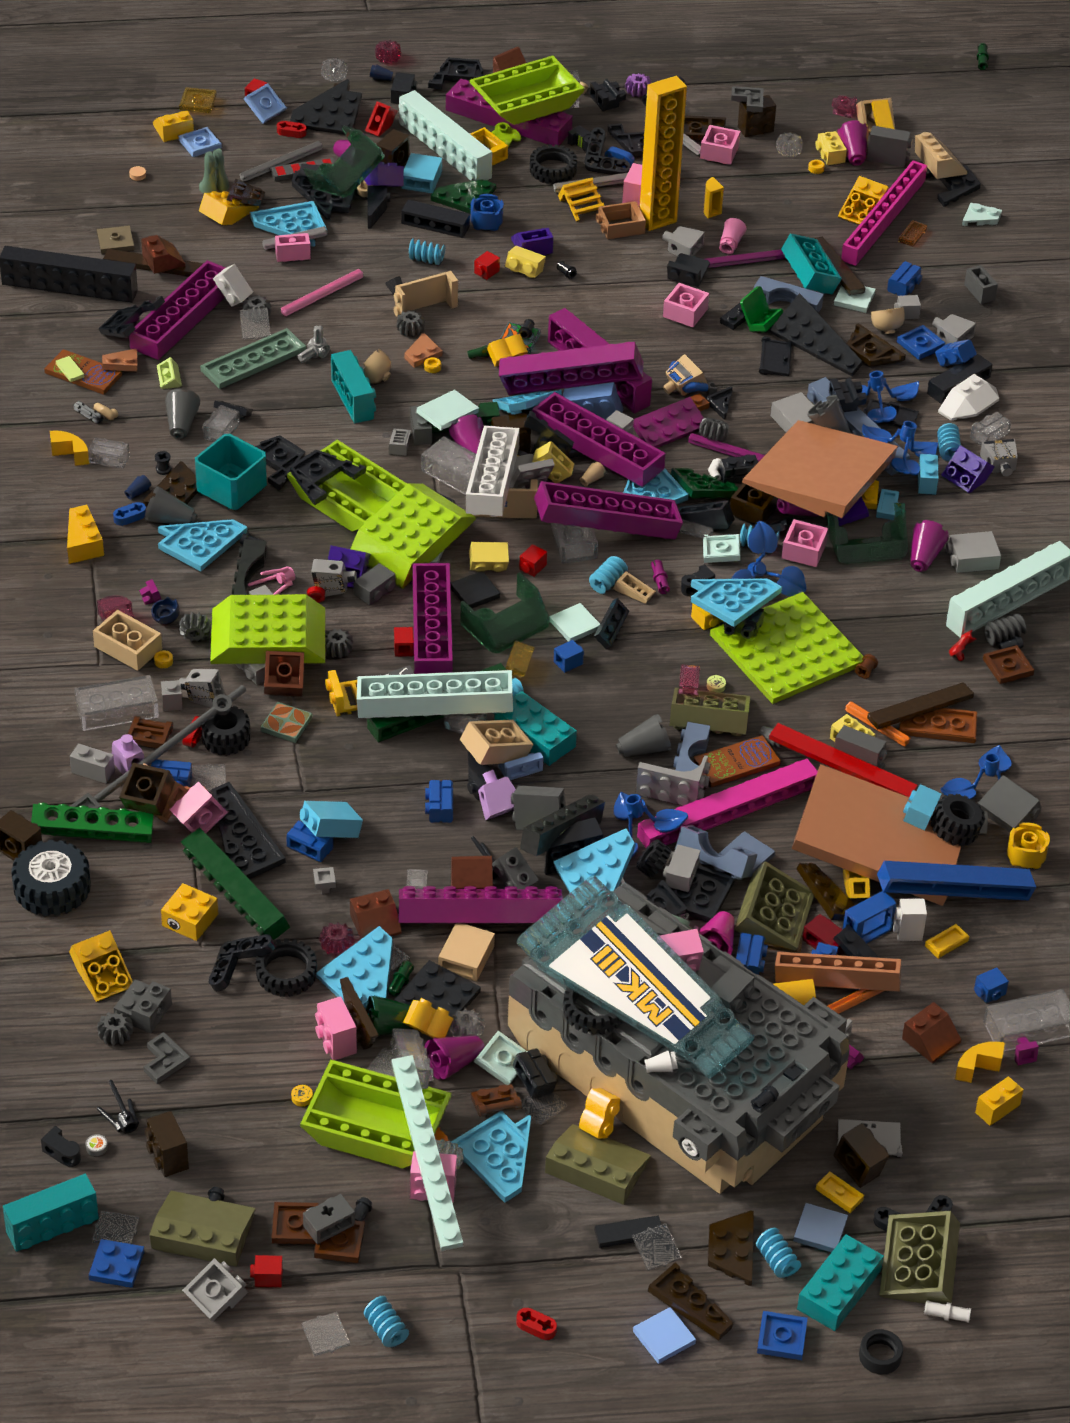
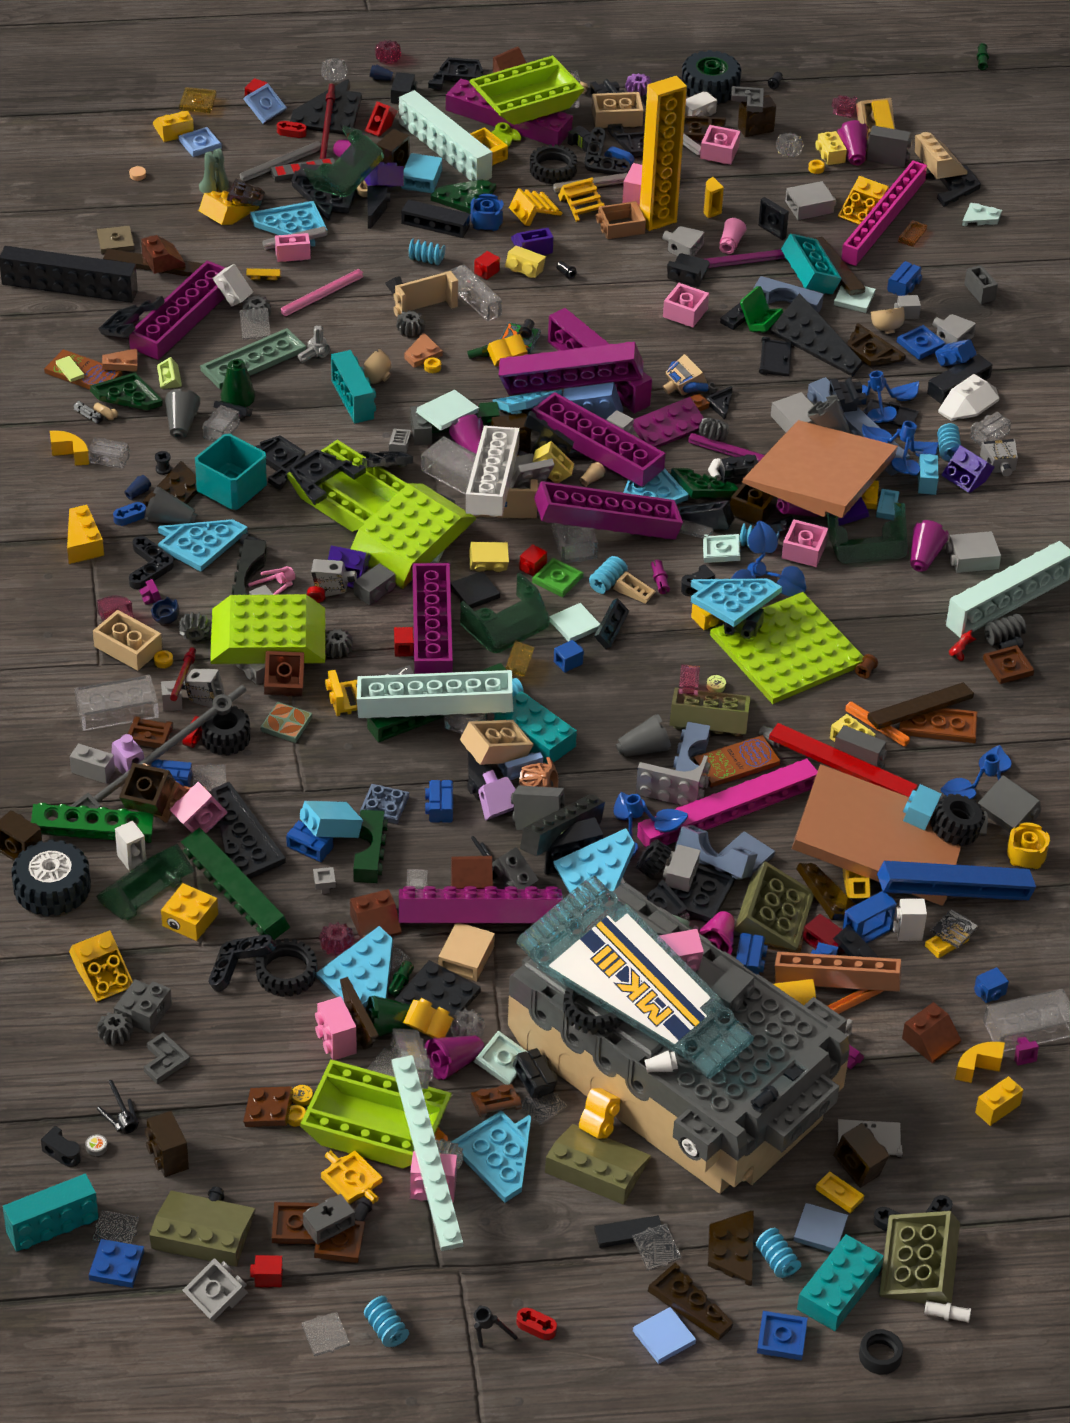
(127, 391): none -> dark green plate
(130, 845): none -> white brick
(138, 578): none -> black beam
(145, 881): none -> clear green windscreen
(188, 659): none -> dark red bar
(237, 385): none -> dark green cone
(268, 1106): none -> reddish brown plate
(270, 274): none -> yellow plate
(296, 1115): none -> yellow tile
(330, 99): none -> dark red bar
(351, 1177): none -> yellow plate
(367, 863): none -> dark green arch
(386, 458): none -> black wing
(386, 799): none -> sand blue tile
(477, 293): none -> clear brick
(485, 1320): none -> black plant
(527, 204): none -> yellow plate
(539, 775): none -> nougat piece
(557, 577): none -> bright green tile
(617, 109): none -> tan brick
(700, 105): none -> white brick
(712, 74): none -> black wheel
(773, 218): none -> black tile
(774, 81): none -> black pin
(810, 200): none -> light grey brick
(954, 928): none -> piece

